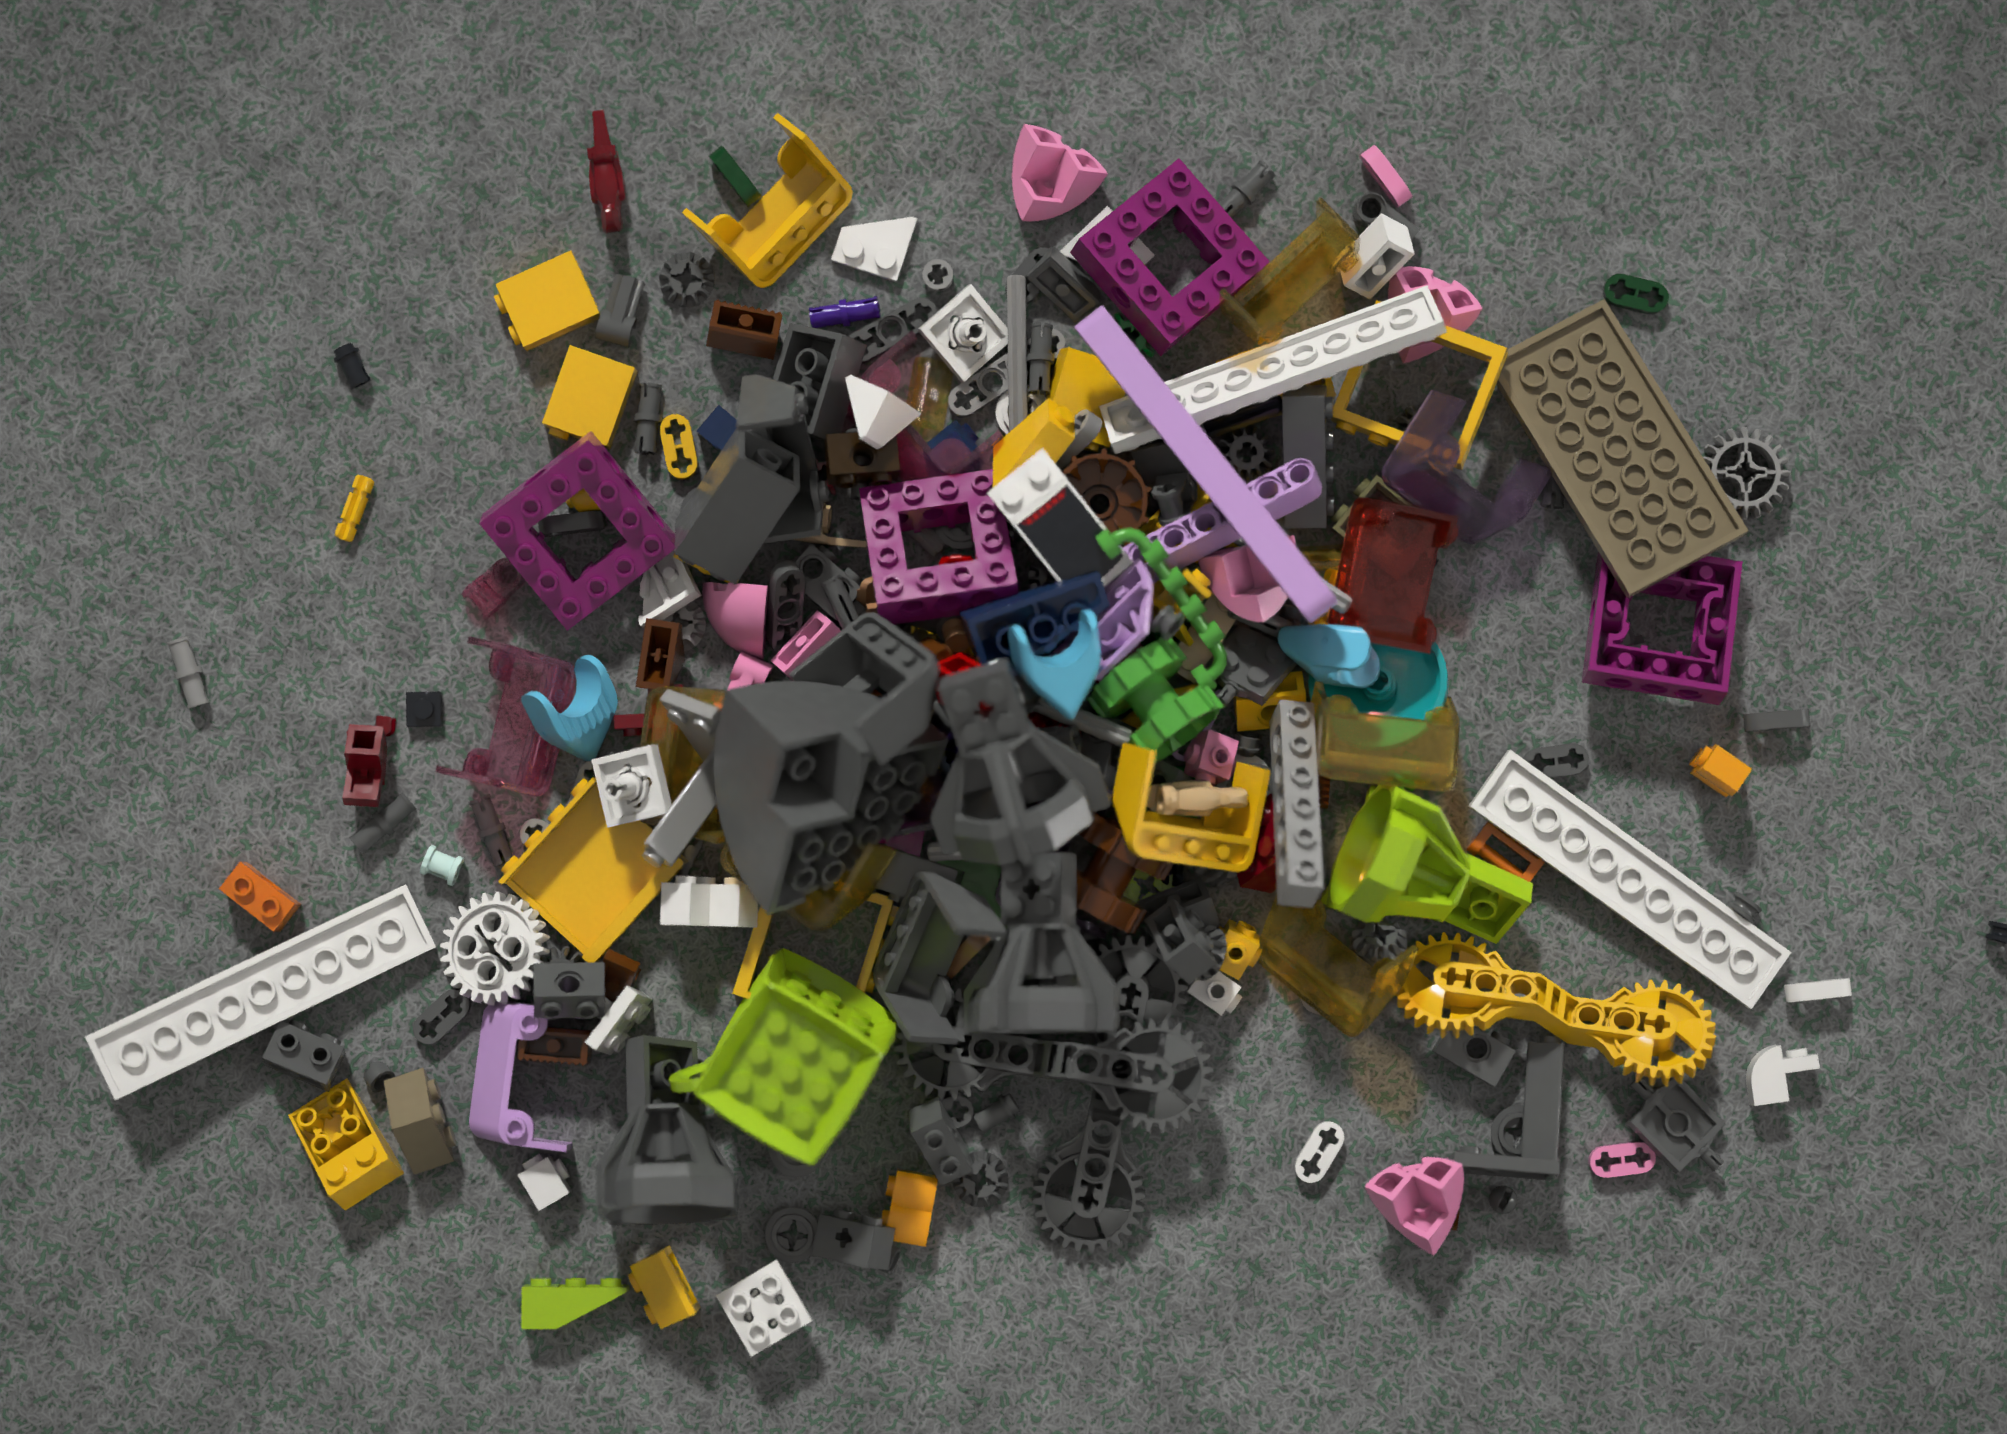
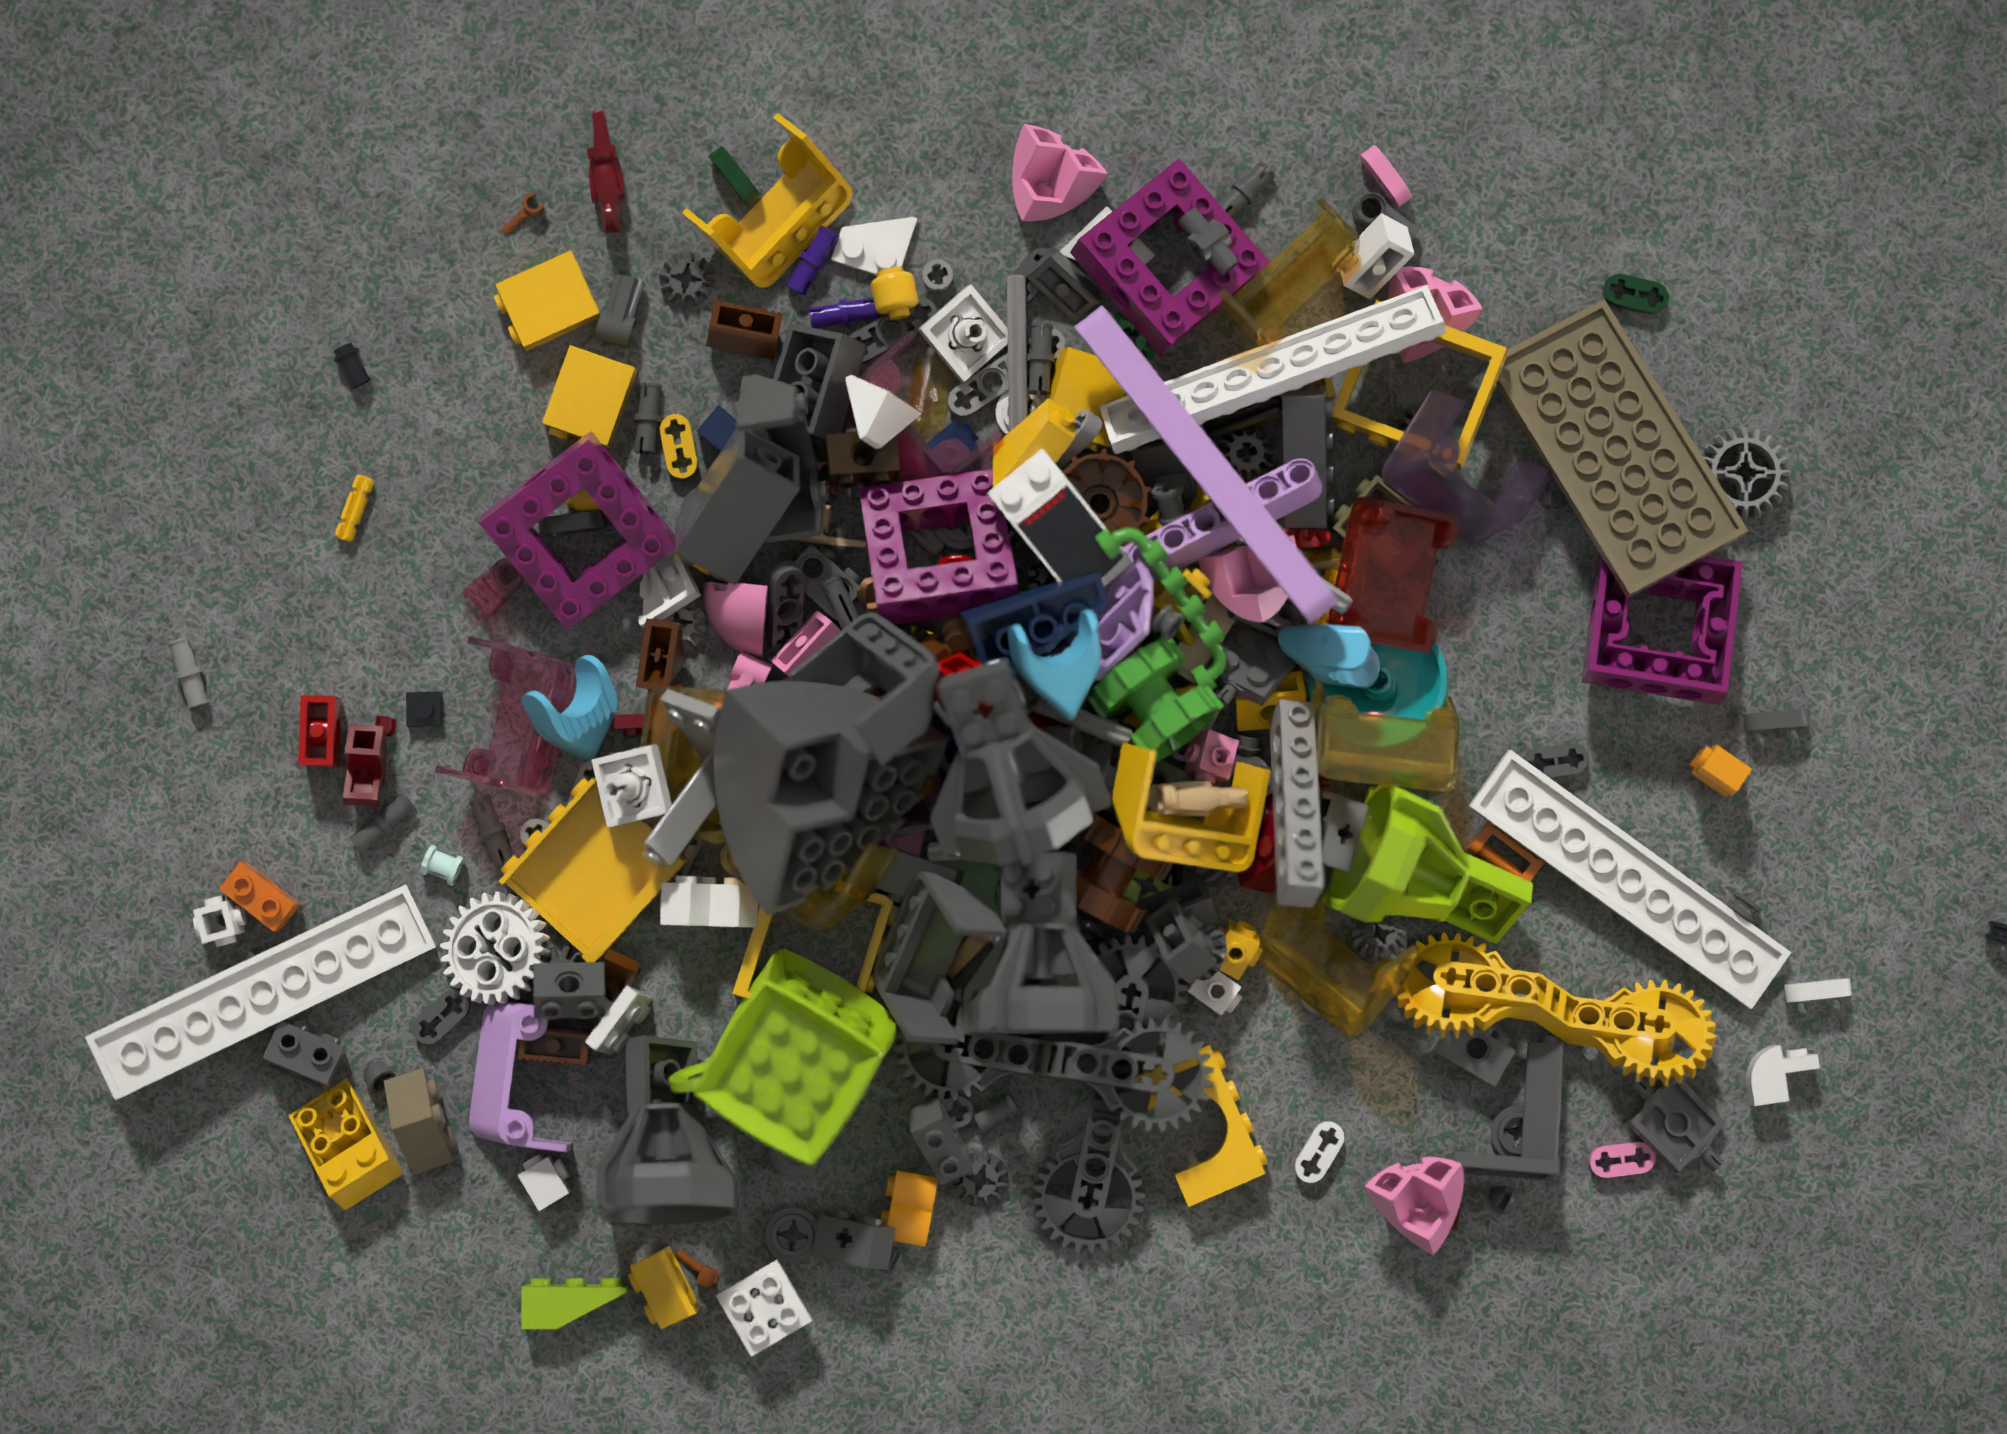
(208, 926): none -> white brick
(319, 731): none -> red brick
(523, 214): none -> dark orange hand
(707, 1275): none -> dark orange hand
(812, 260): none -> dark purple pin
(894, 293): none -> yellow head
(1208, 241): none -> dark grey axle
(1236, 1158): none -> yellow arch
(1309, 537): none -> red gear
(1340, 829): none -> dark grey brick

